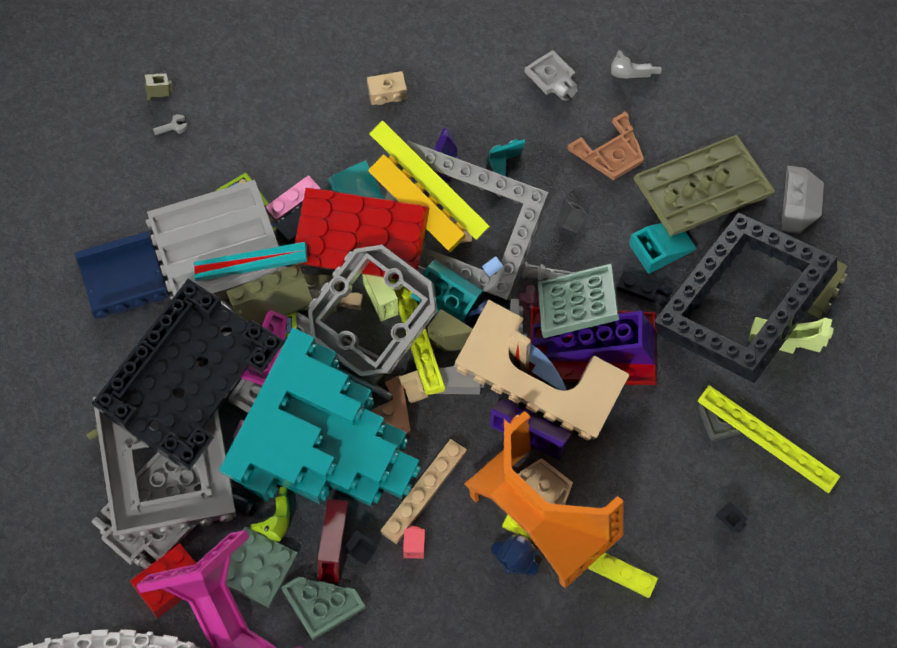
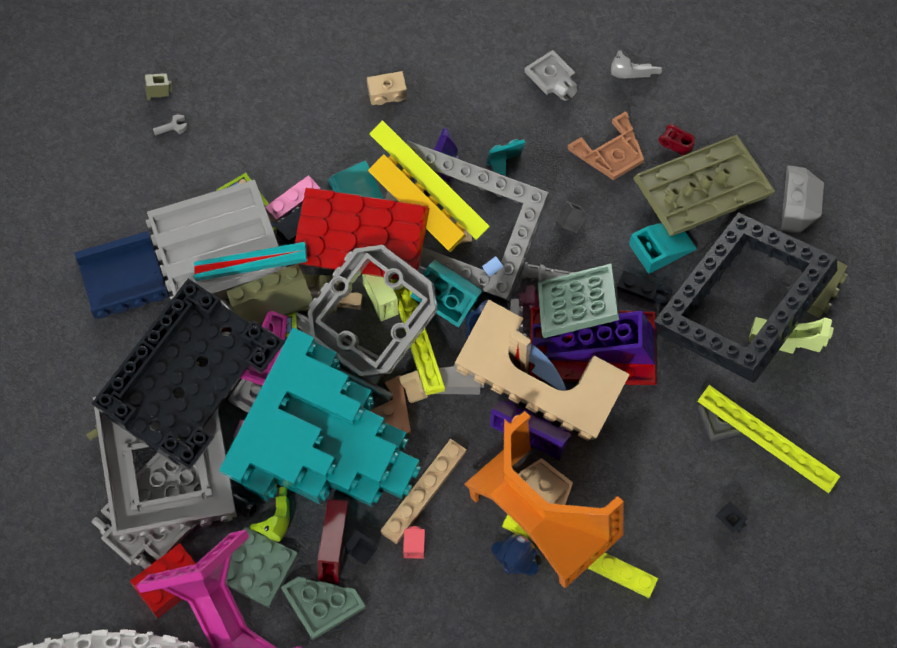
(447, 332): olive slope -> none
(675, 139): none -> dark red piece

